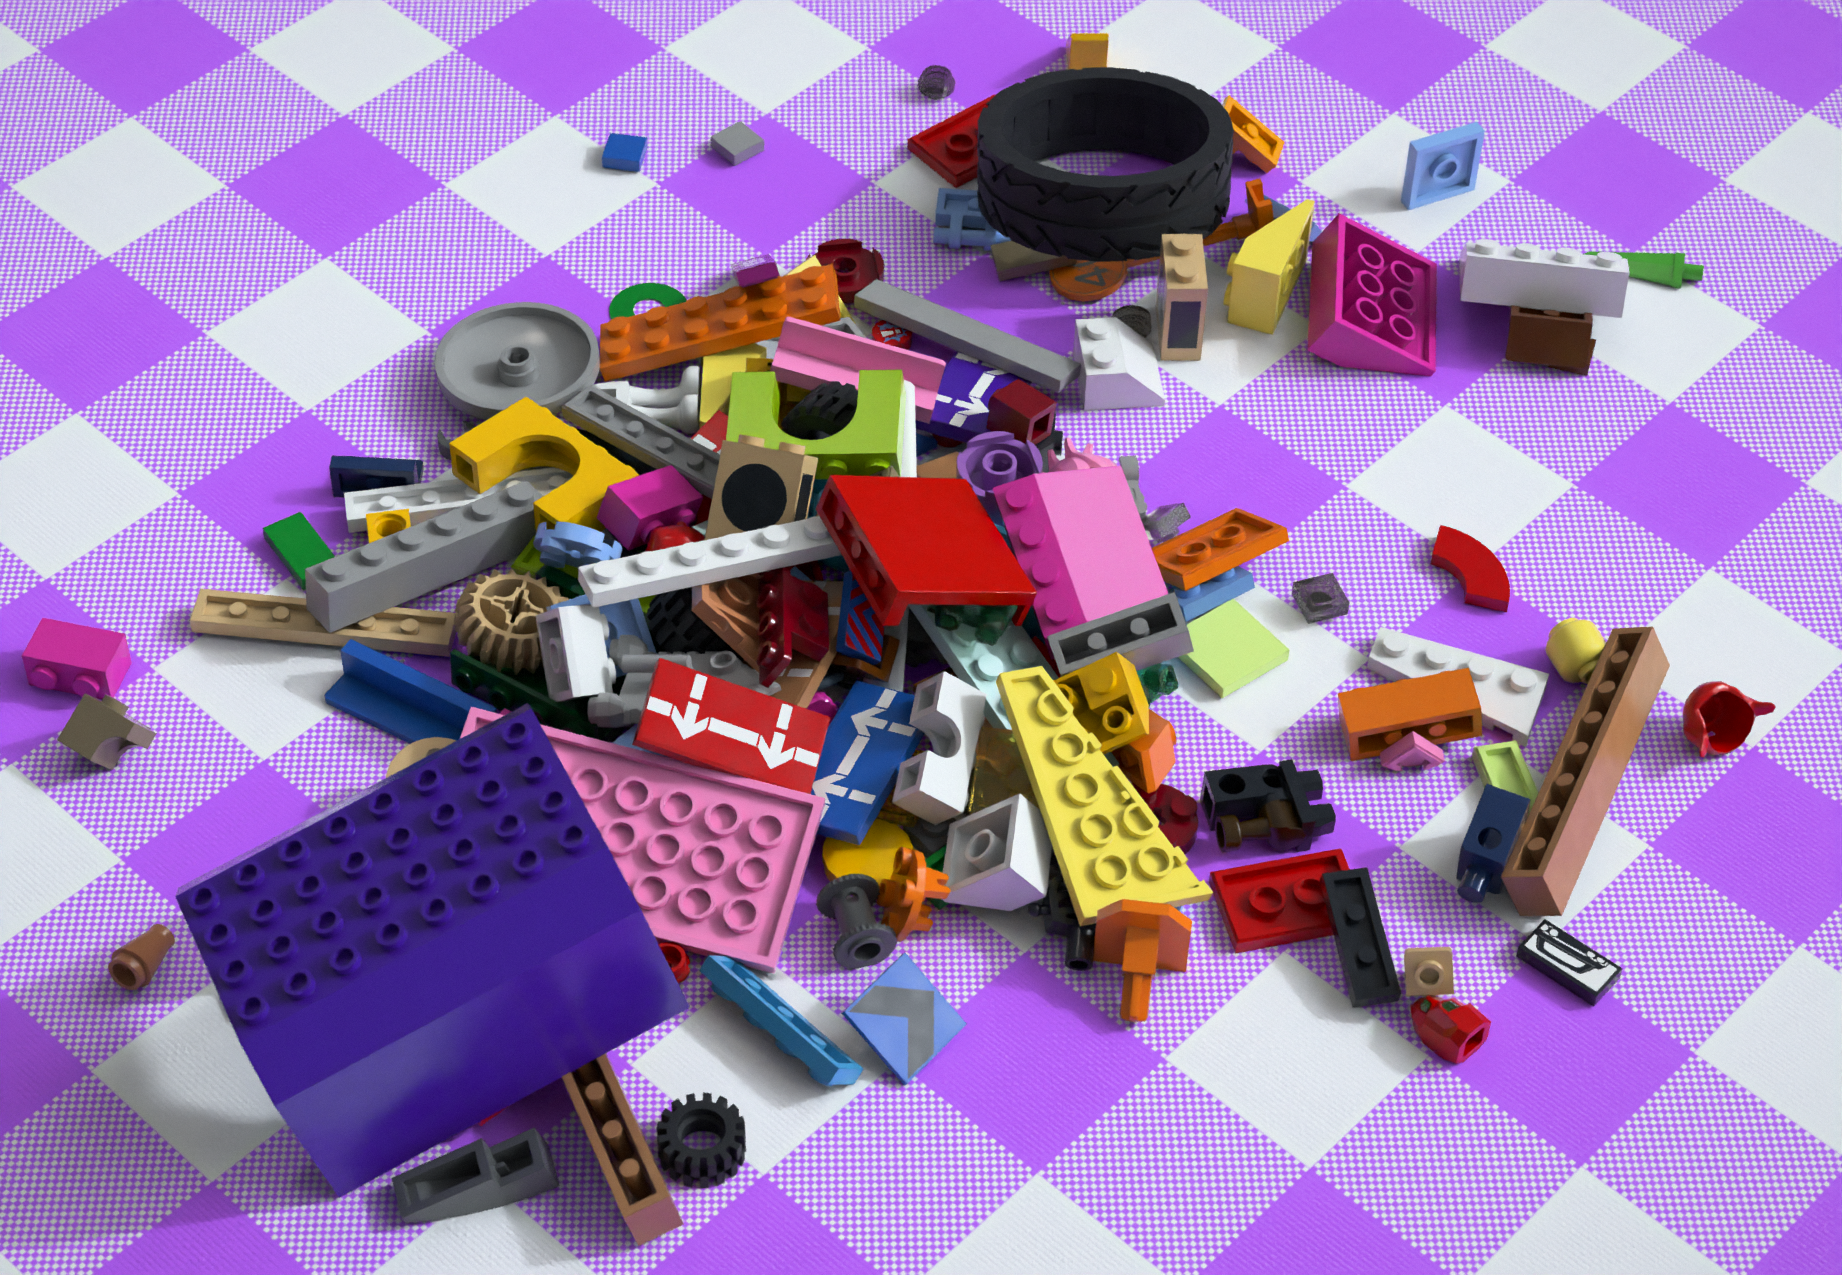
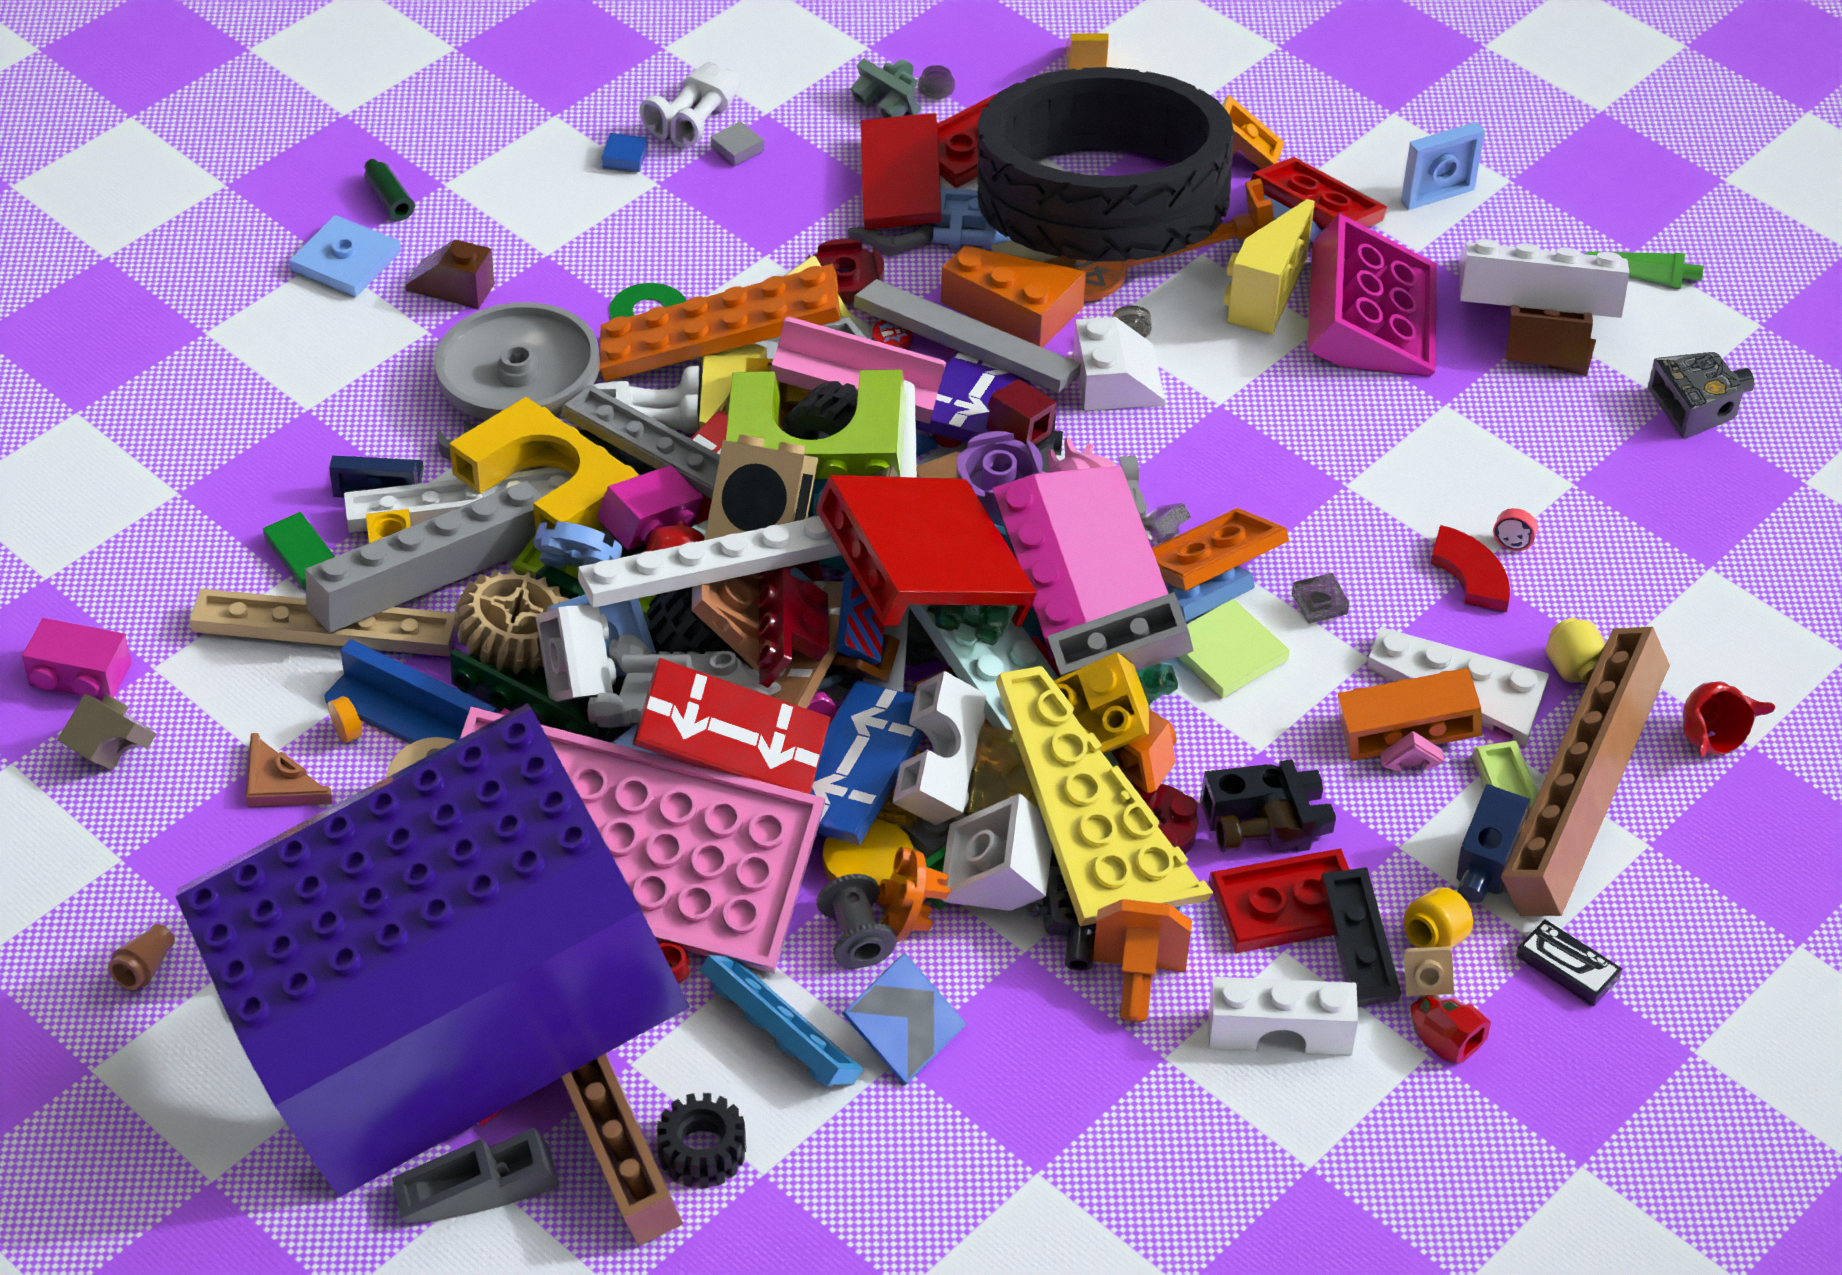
(279, 780): none -> nougat tile
(345, 255): none -> light blue plate
(345, 719): none -> light orange tile
(388, 190): none -> dark green cylinder
(456, 274): none -> reddish brown slope
(705, 87): none -> white piece
(755, 270): magenta tile -> none
(890, 245): none -> dark grey helmet
(892, 83): none -> sand green hips
(900, 171): none -> red tile
(1013, 292): none -> orange wedge
(1181, 296): tan brick -> none
(1250, 1007): none -> white arch
(1295, 181): none -> red plate
(1438, 919): none -> yellow head
(1515, 529): none -> tile
(1698, 390): none -> dark grey torso

